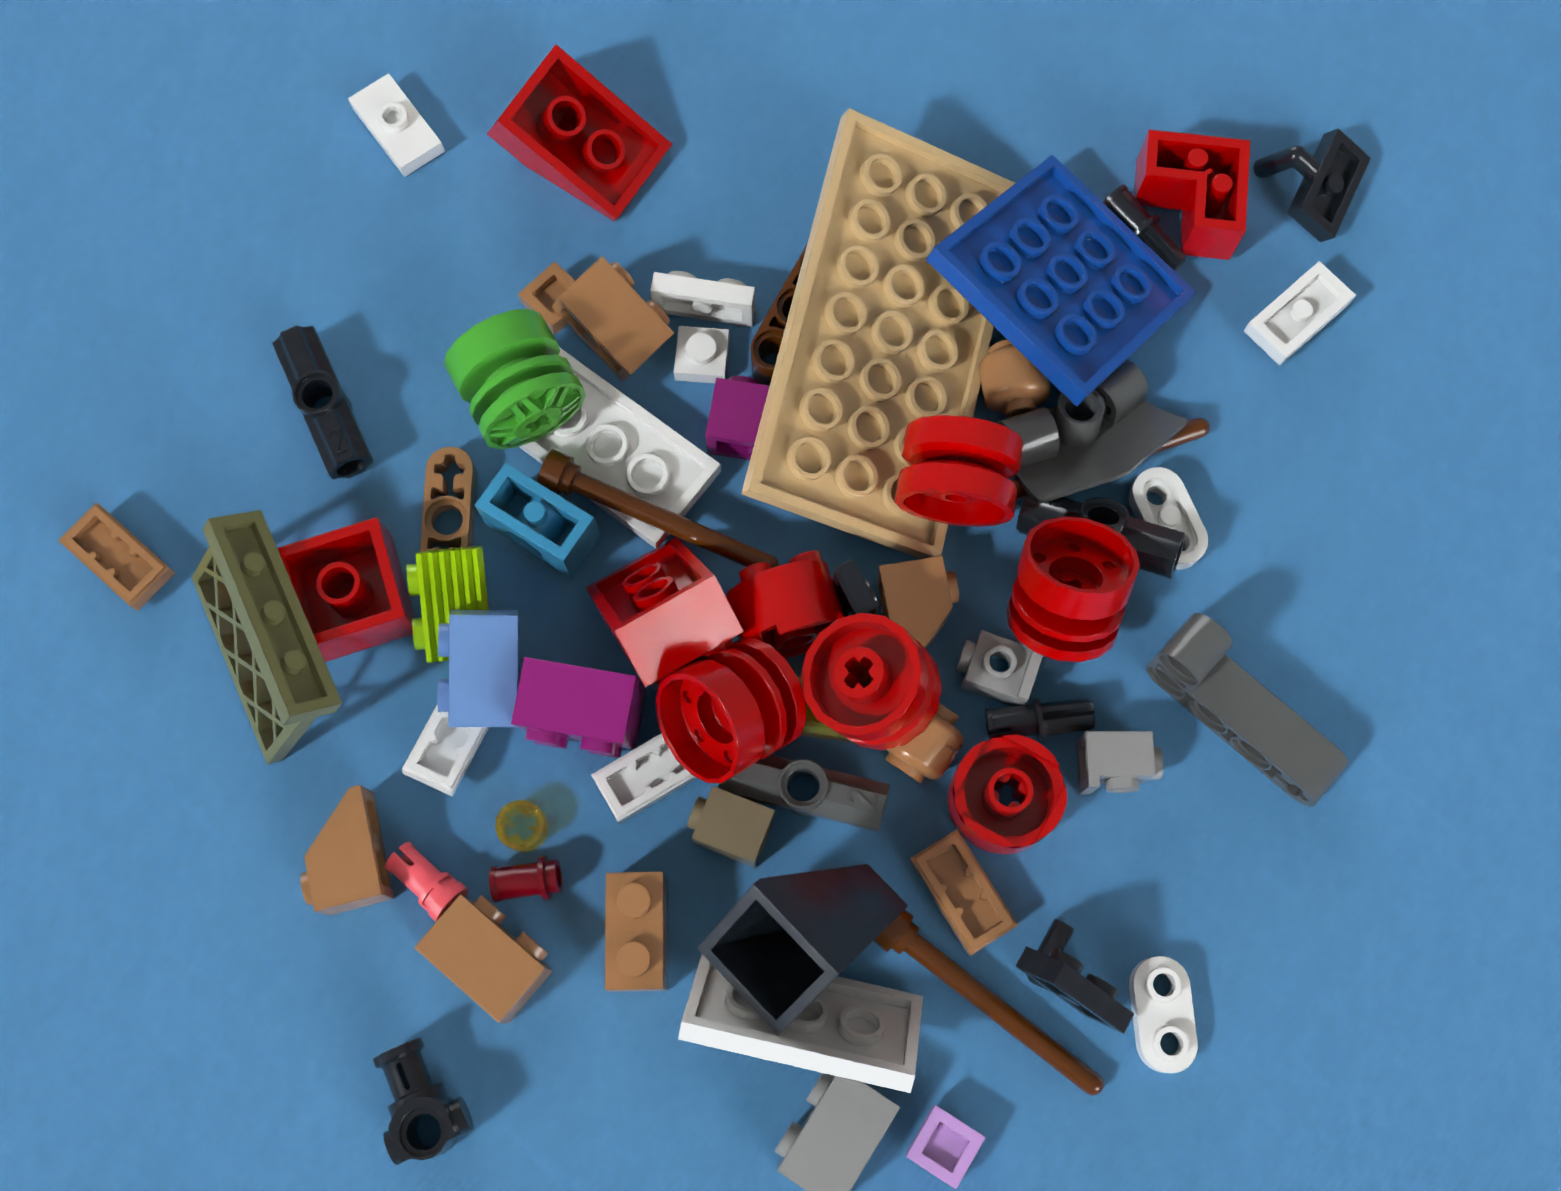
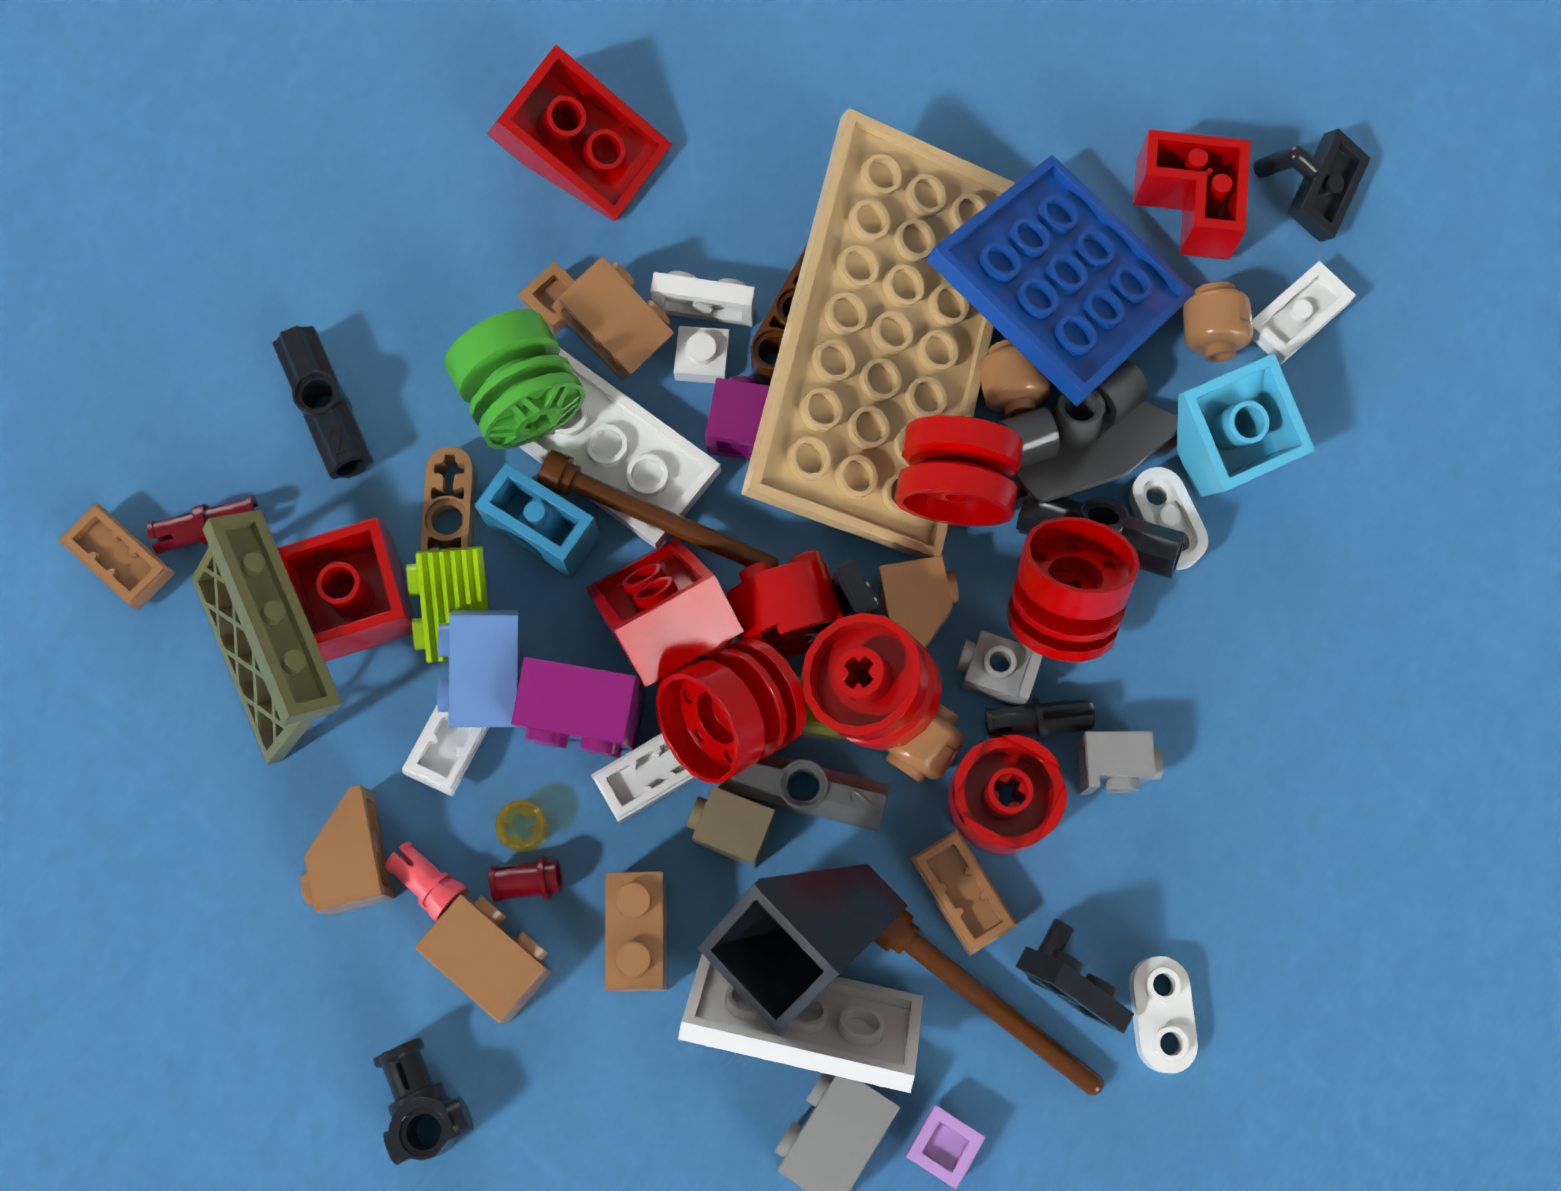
(187, 528): none -> dark red pin
(396, 125): white plate -> none
(1144, 225): black axle -> none
(1217, 321): none -> medium nougat head
(1239, 427): none -> medium azure slope
(1244, 712): dark grey beam -> none

